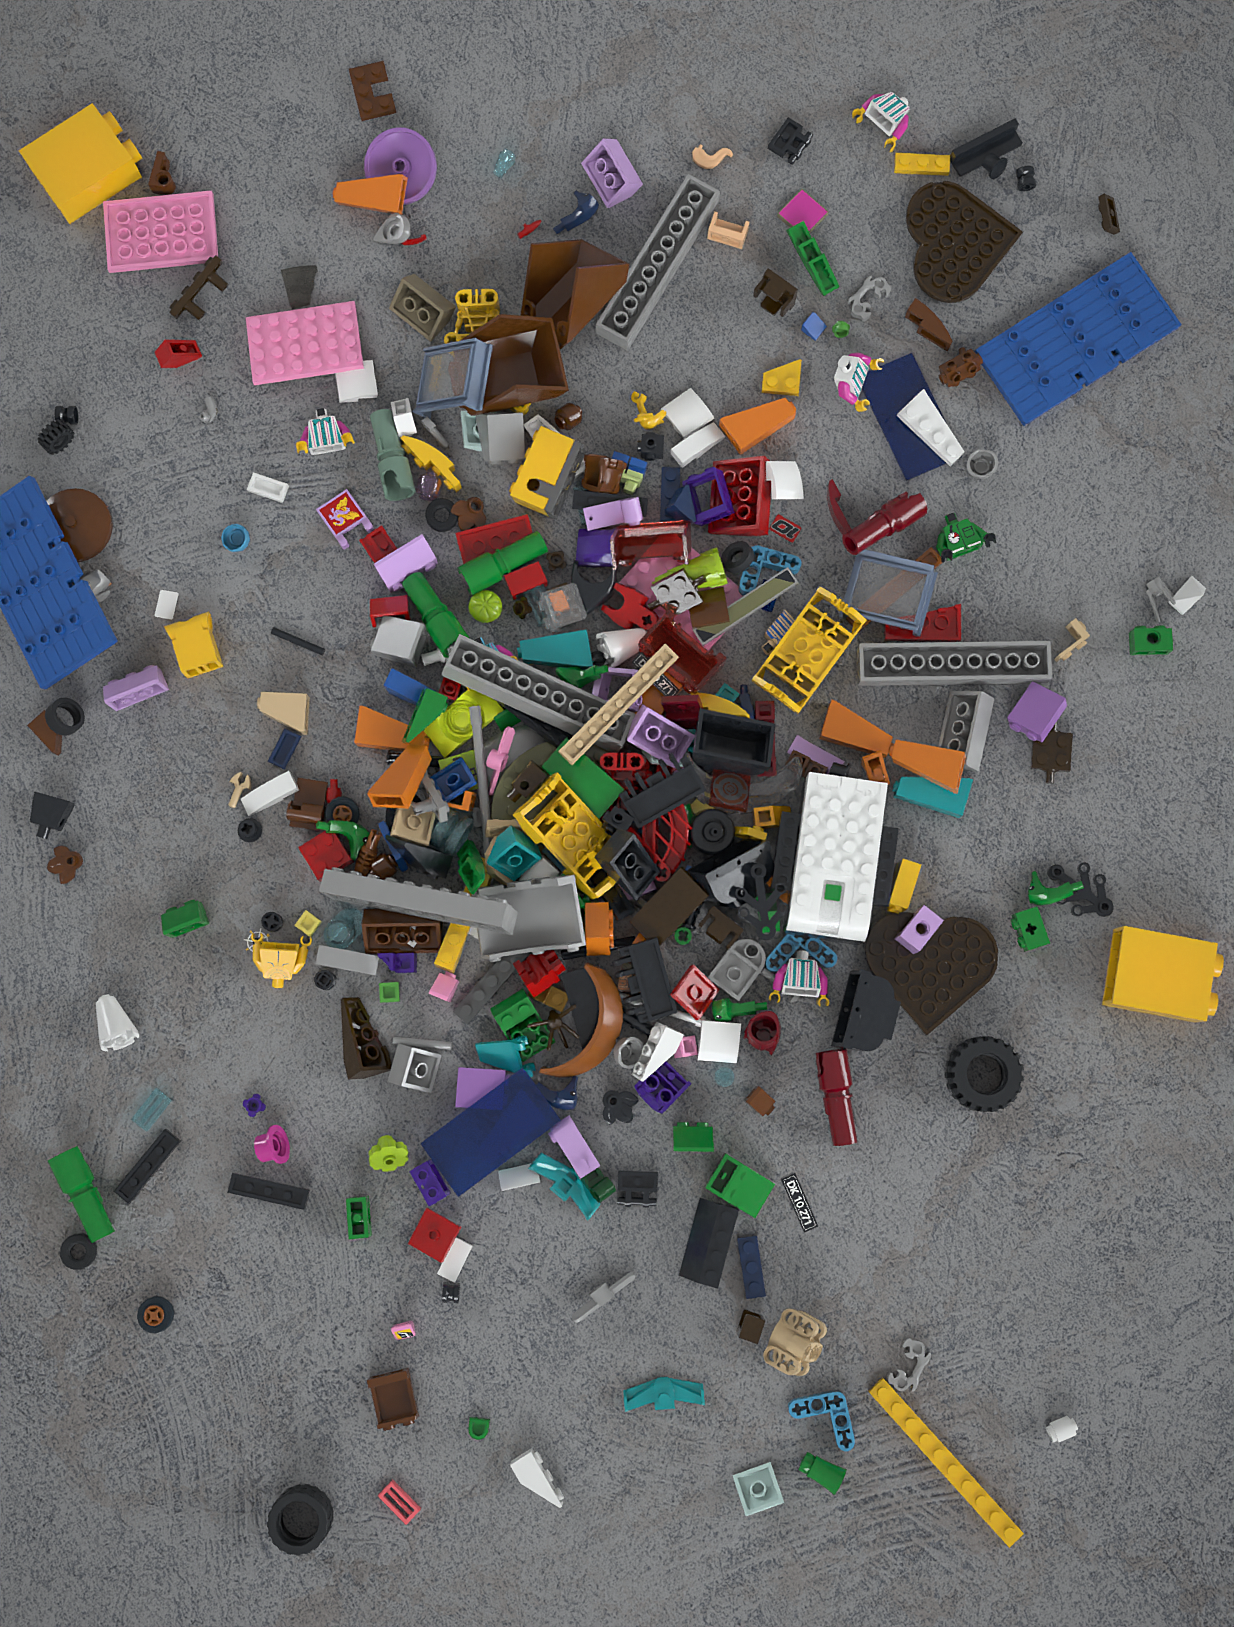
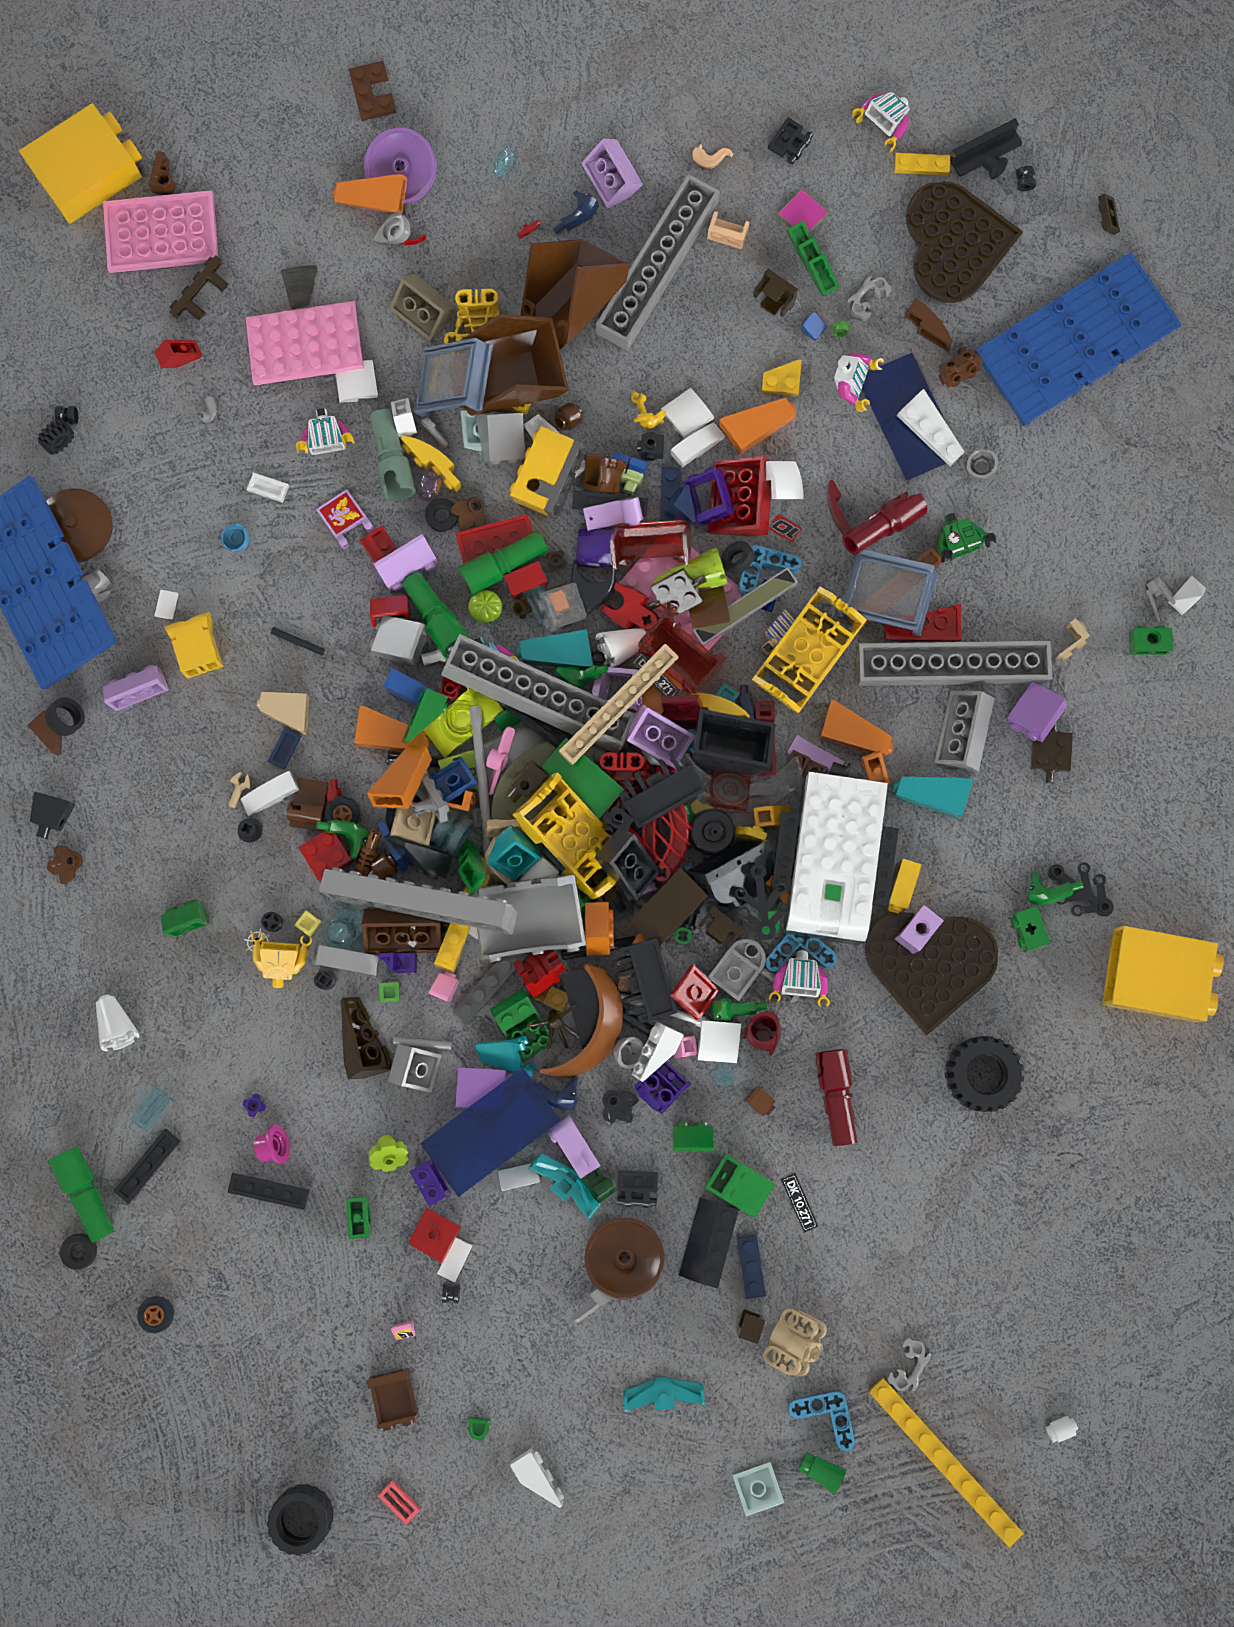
(624, 1258): none -> reddish brown dish
(869, 1015): black container -> none
(930, 762): orange slope -> none

